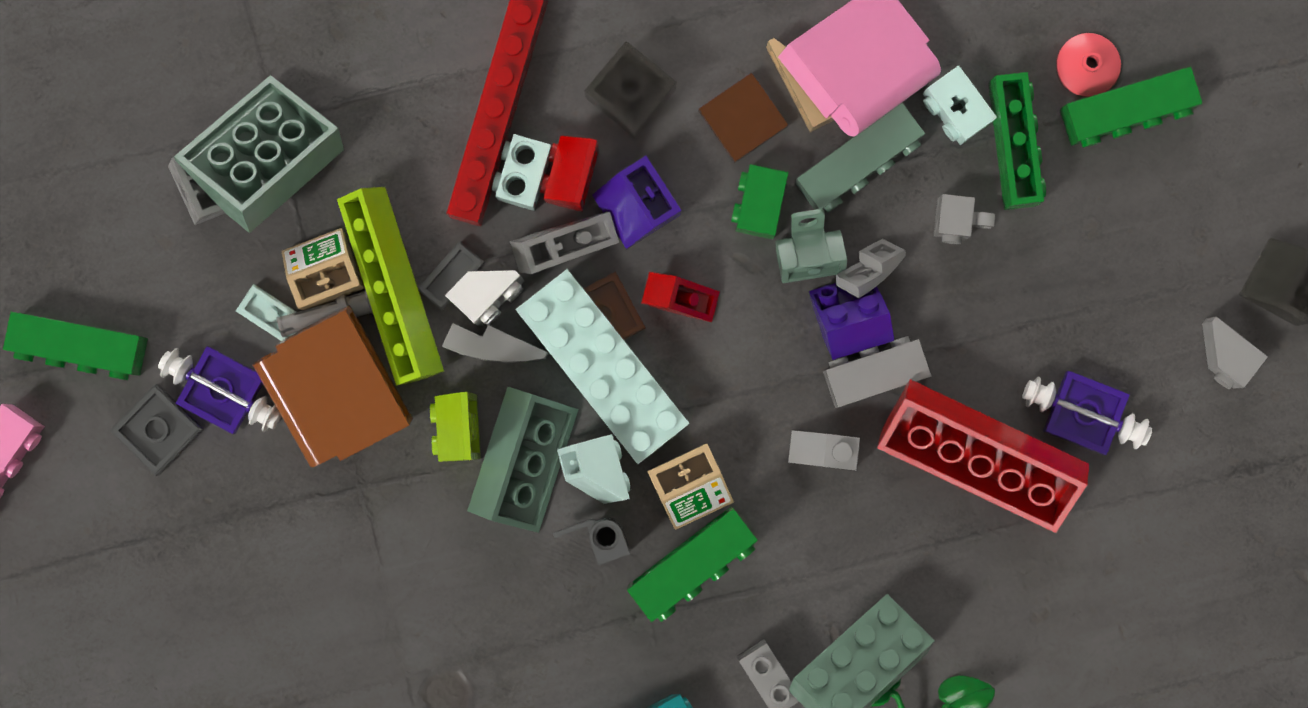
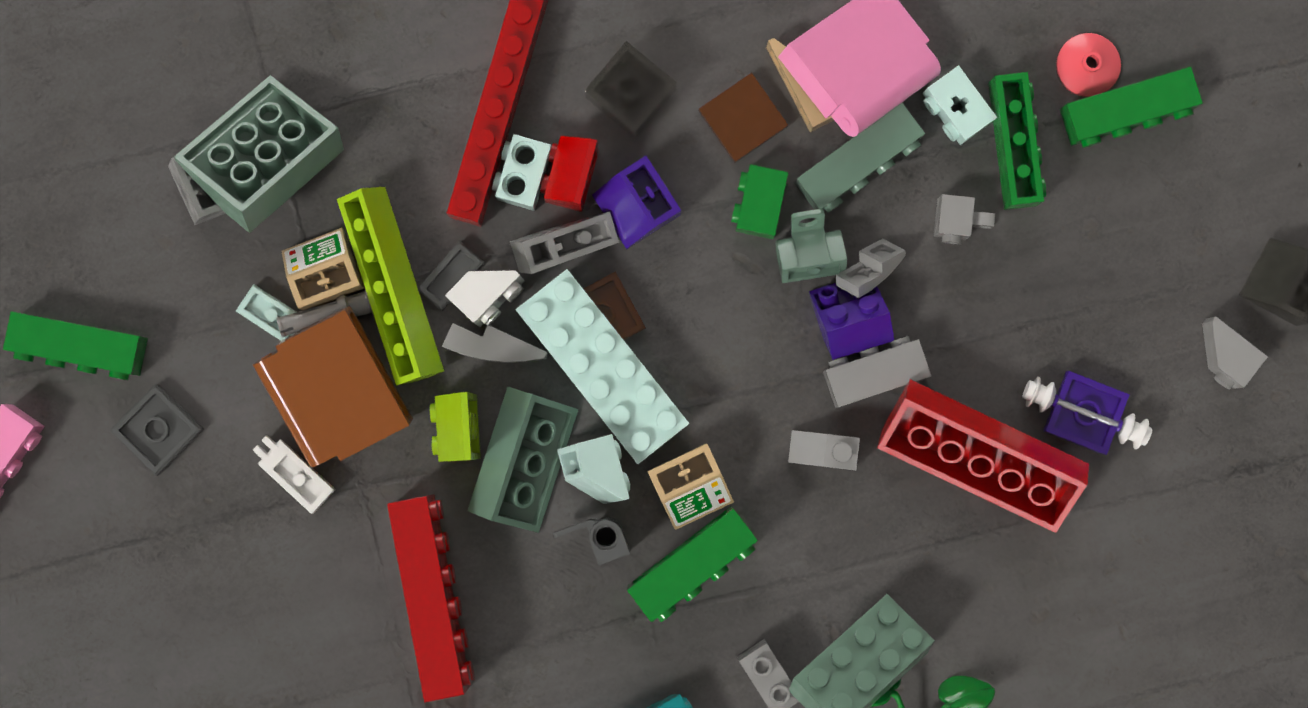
(219, 390): dark purple plate -> none
(294, 474): none -> white hinge
(430, 597): none -> red brick
(680, 296): red slope -> none

